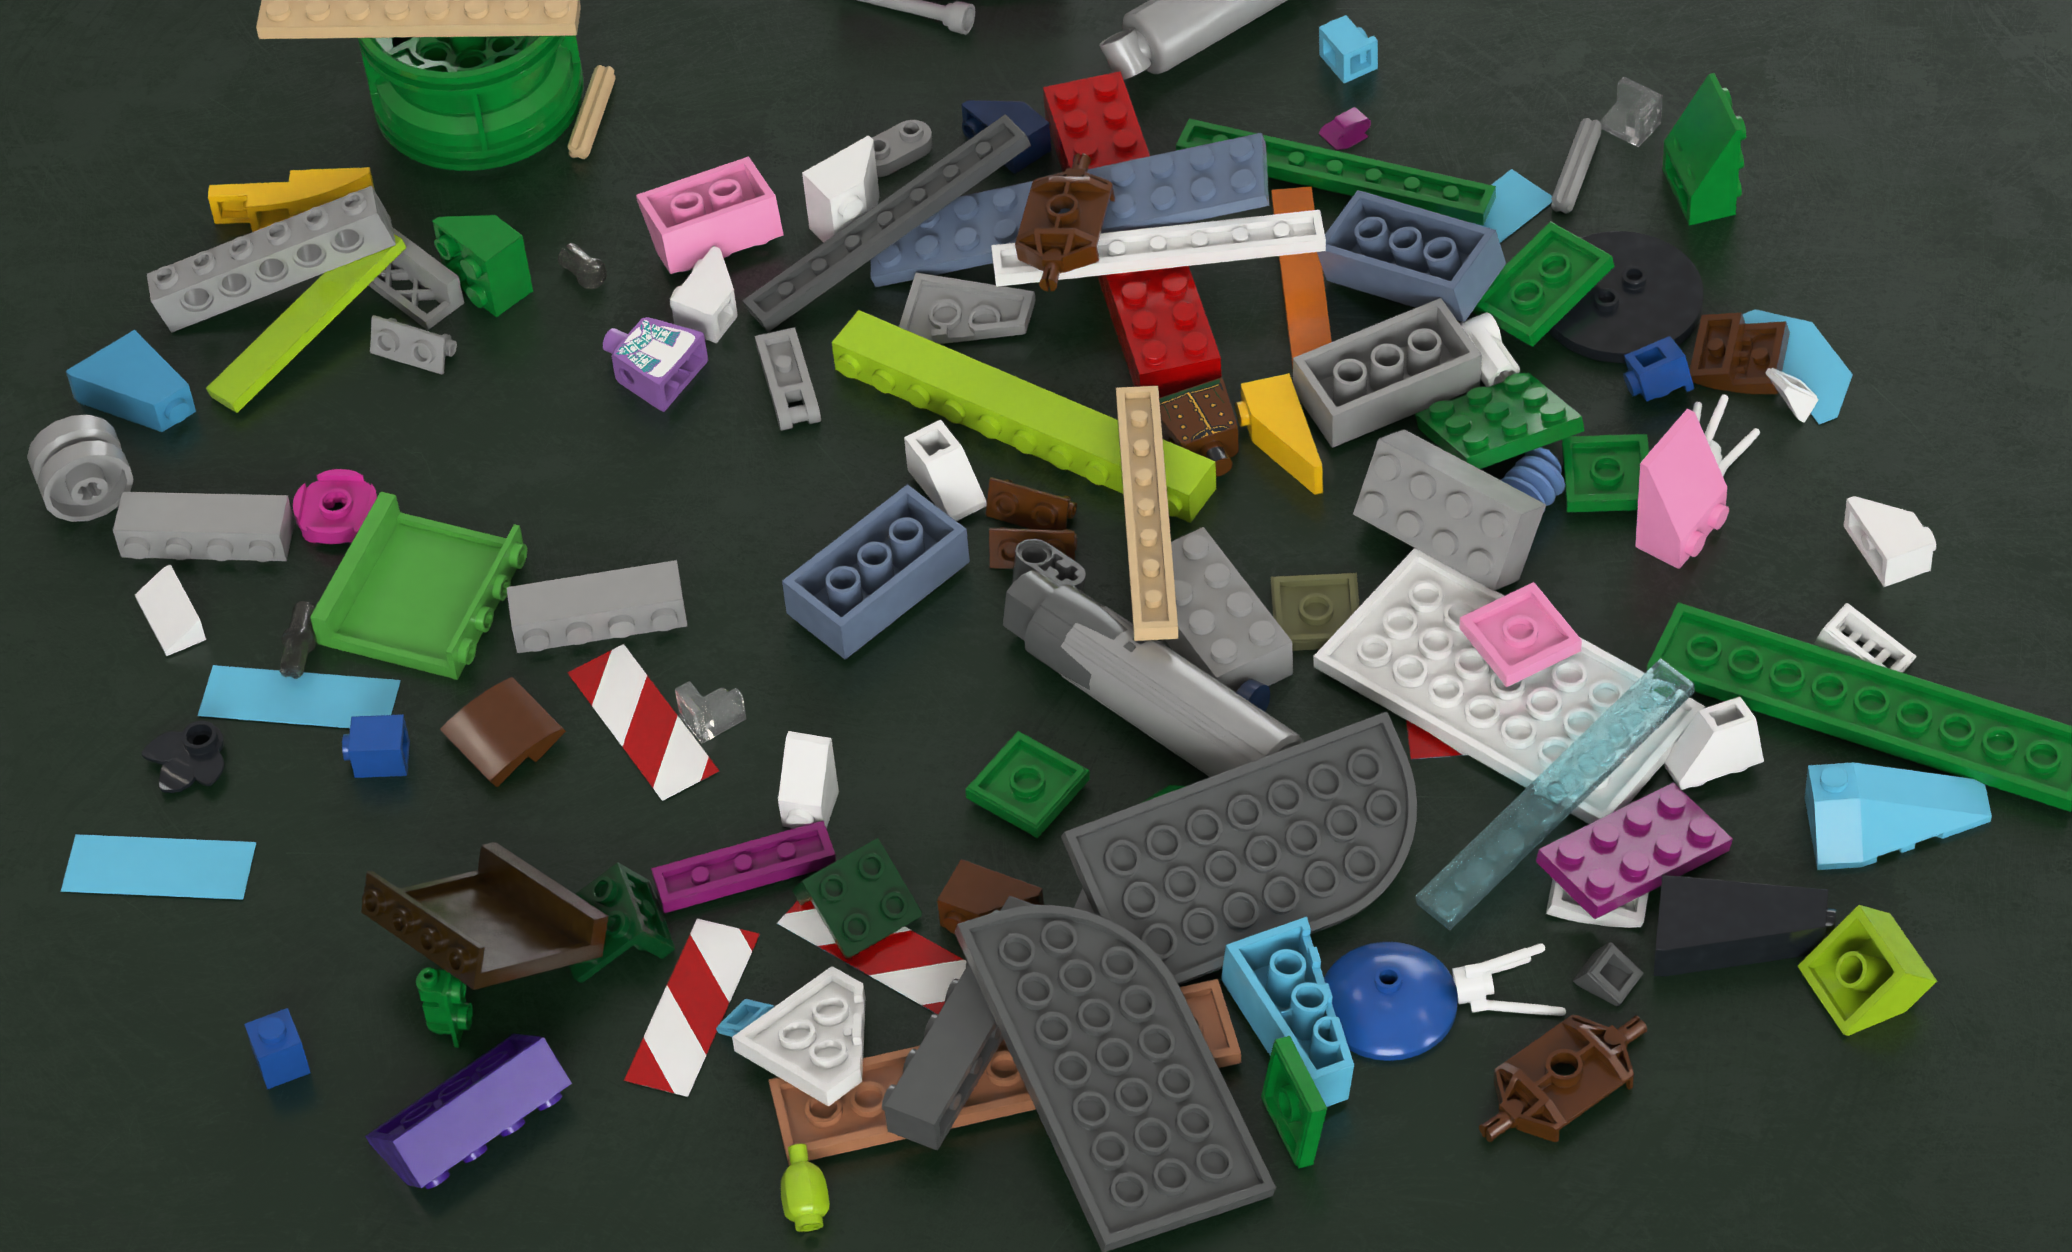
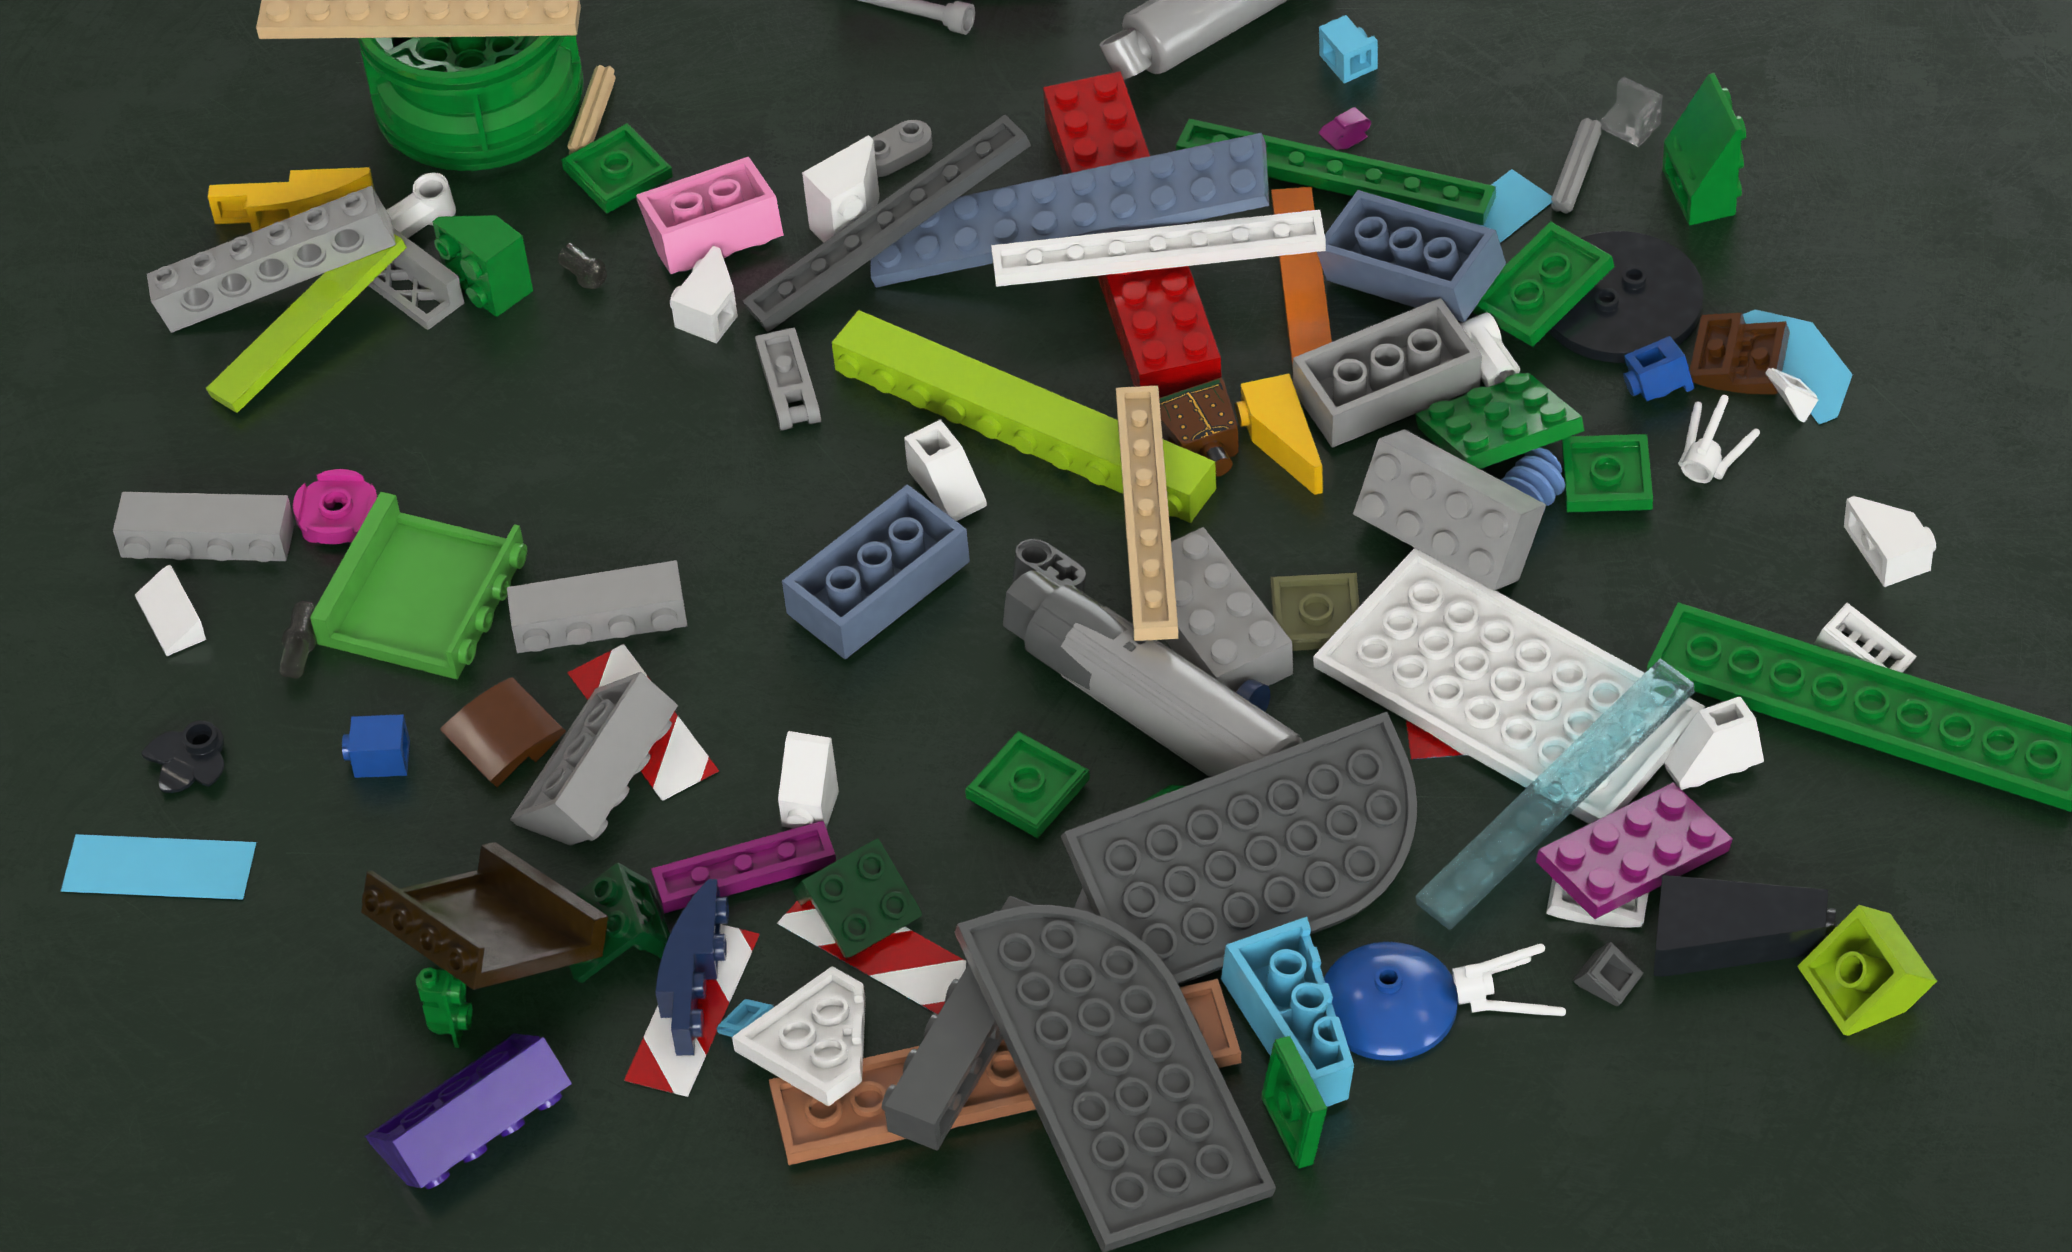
(79, 467): light grey wheel -> none
(132, 384): dark azure slope -> none
(277, 1048): blue brick -> none
(304, 701): medium azure sticker -> none
(410, 344): light grey hinge -> none
(428, 201): none -> white piece
(596, 761): none -> light grey slope
(617, 168): none -> green plate
(656, 359): medium lavender torso -> none
(689, 961): none -> dark blue slope
(712, 713): clear panel -> none
(804, 1191): lime plant -> none
(965, 310): light grey wing -> none
(979, 892): reddish brown slope -> none
(981, 114): dark blue slope -> none
(1004, 542): reddish brown hinge -> none
(1028, 506): reddish brown hinge -> none
(1069, 239): reddish brown plate -> none
(1520, 634): bright pink plate -> none
(1544, 1102): reddish brown plate -> none
(1679, 494): bright pink slope -> none
(1875, 809): medium azure wedge -> none

